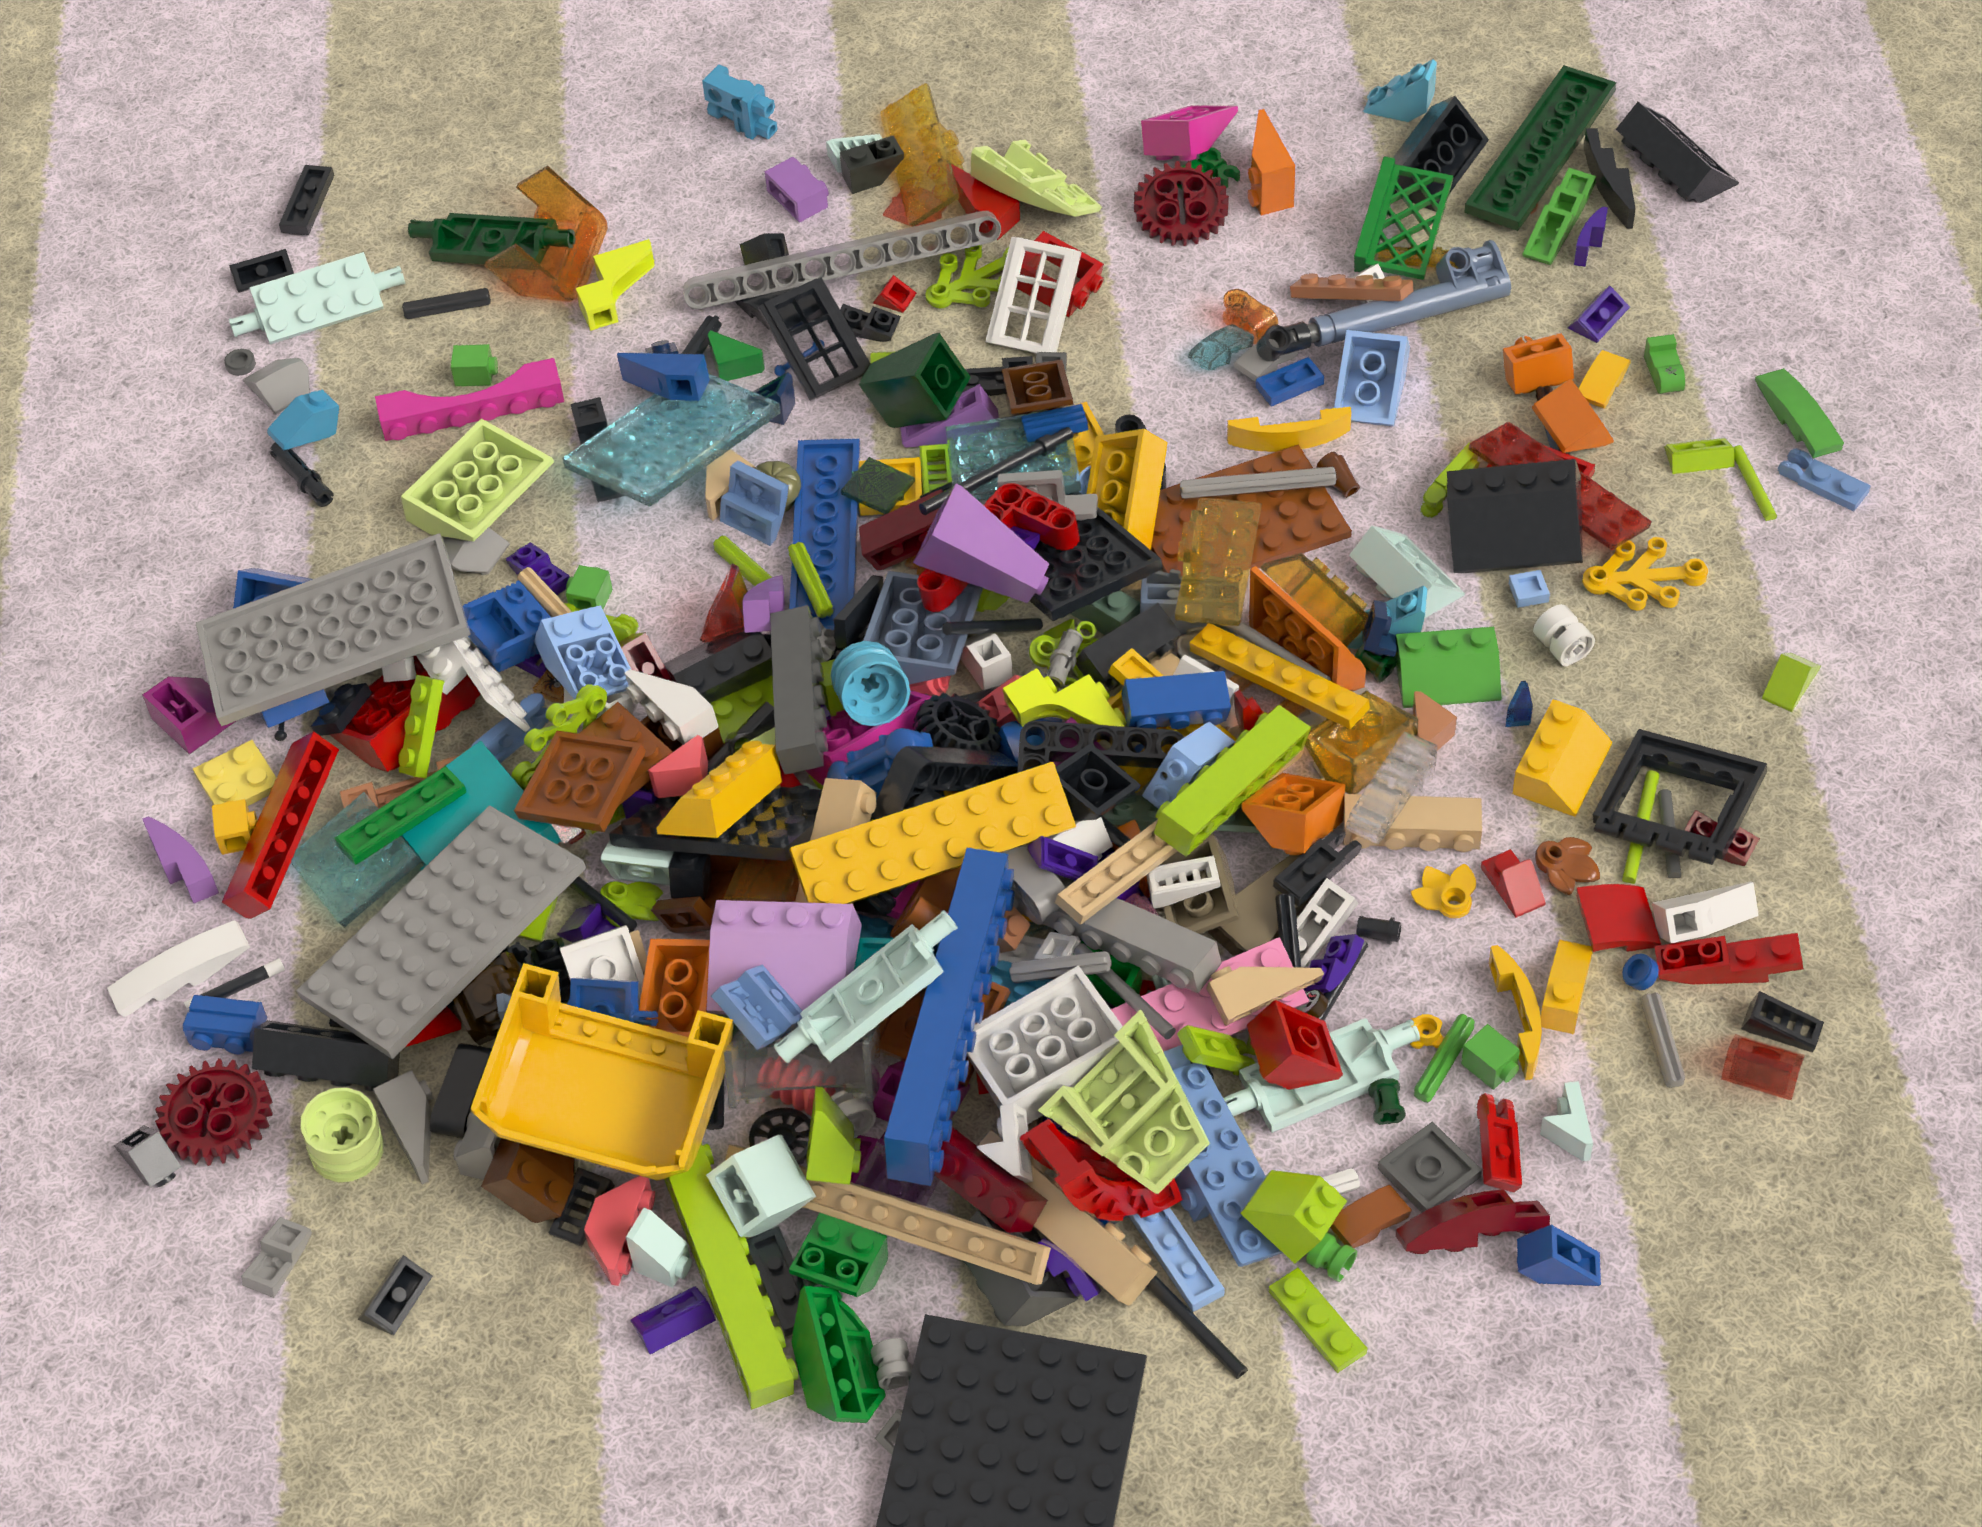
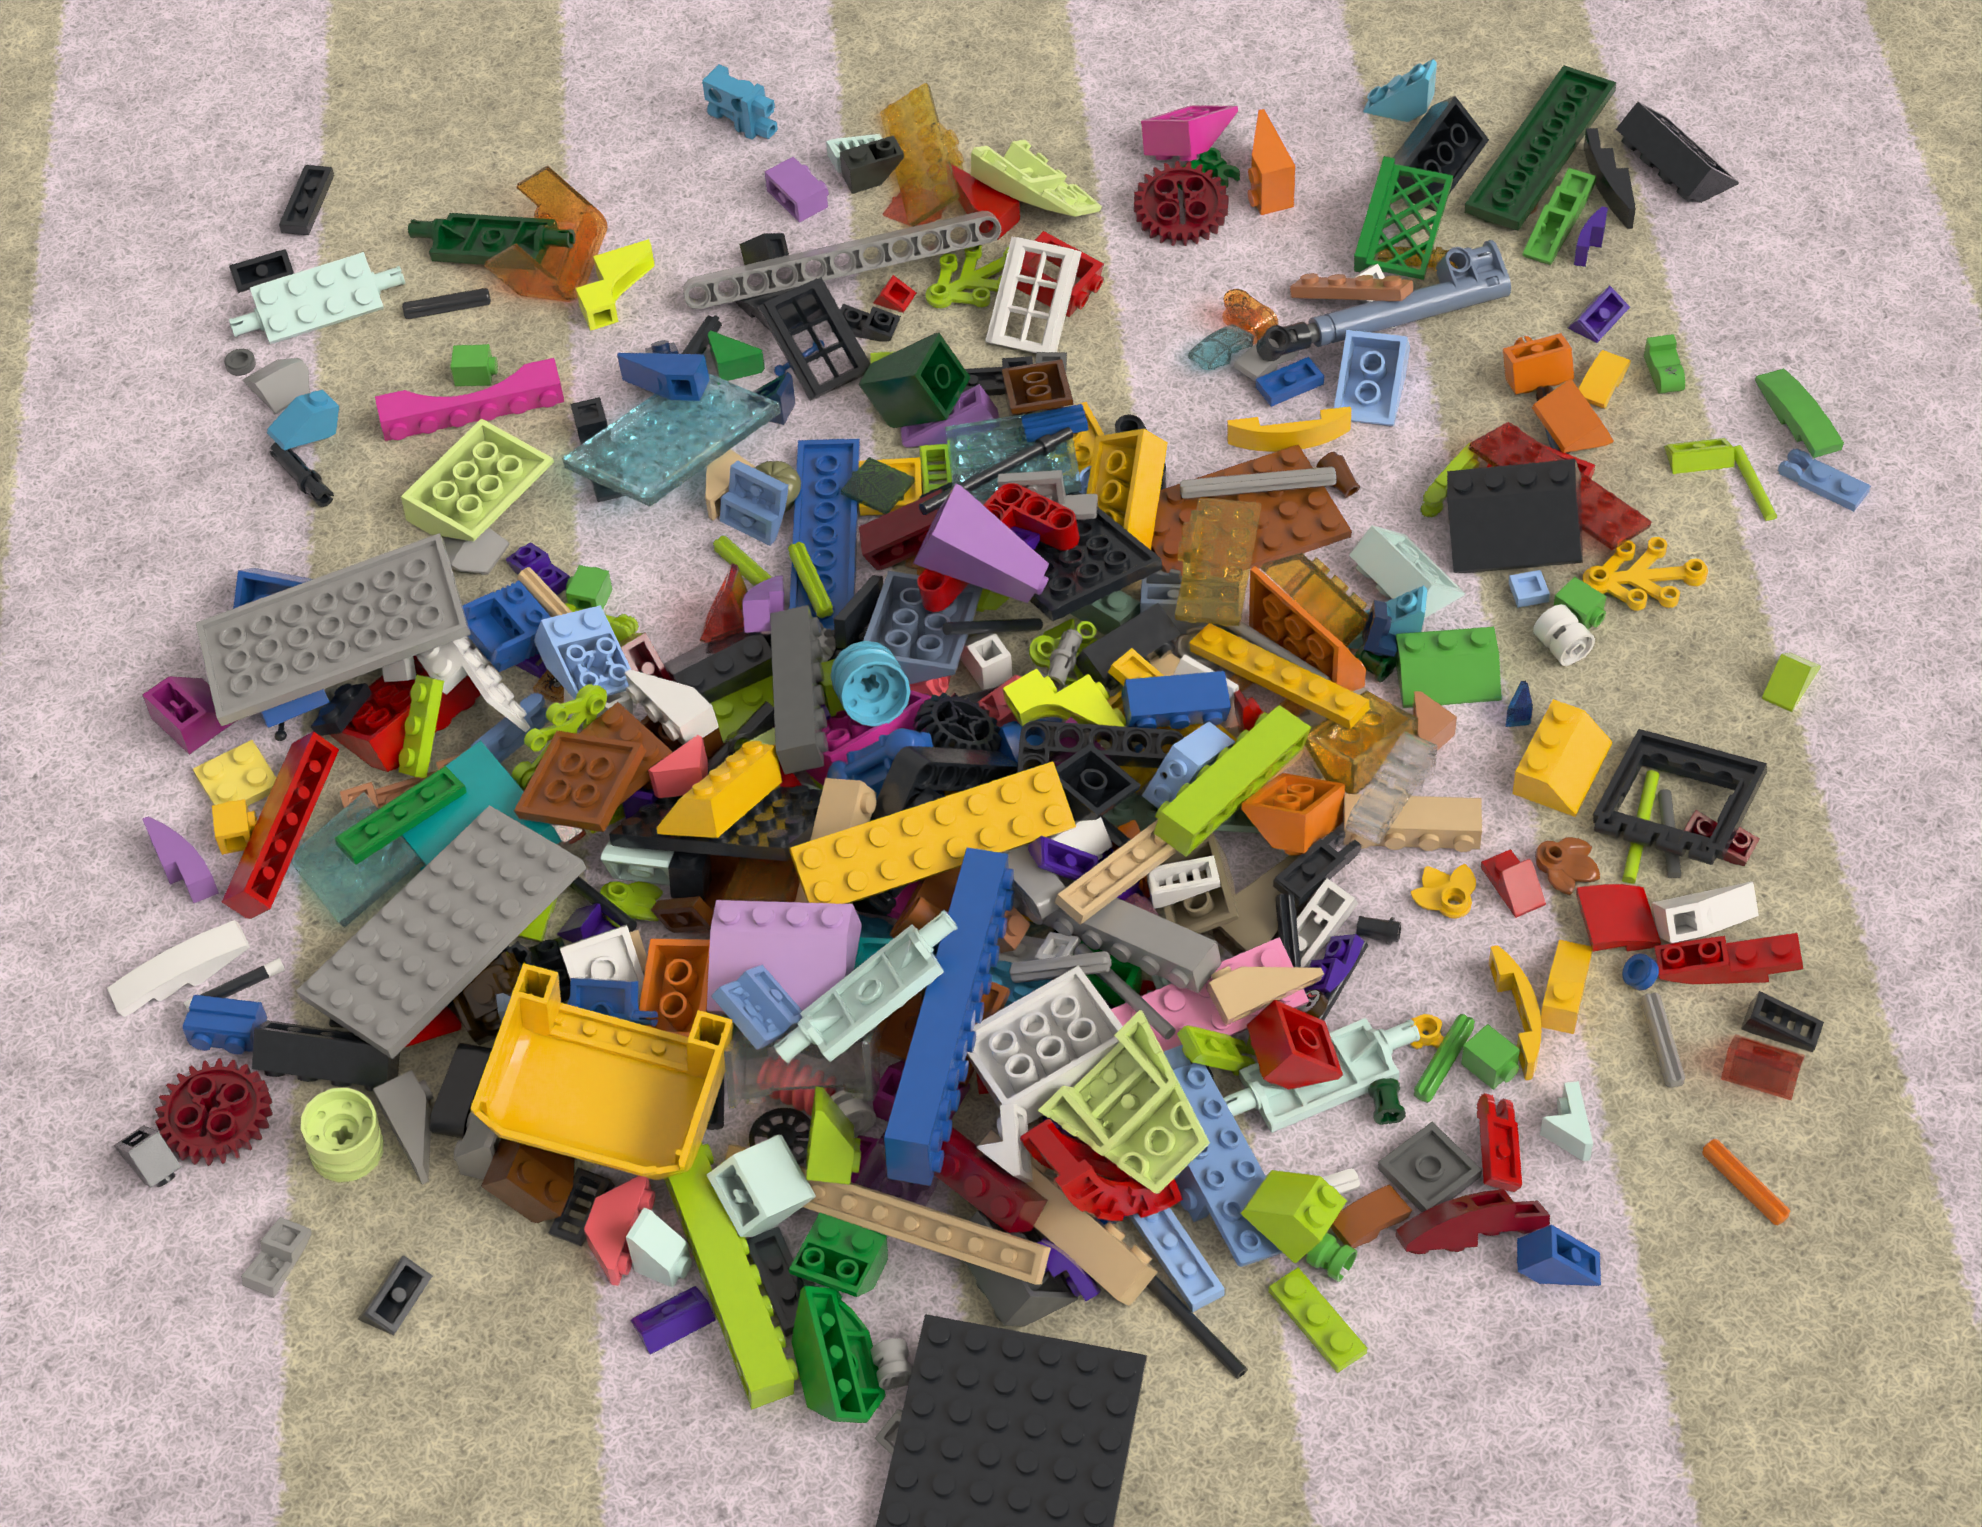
(1583, 602): none -> bright green brick
(1746, 1182): none -> orange axle

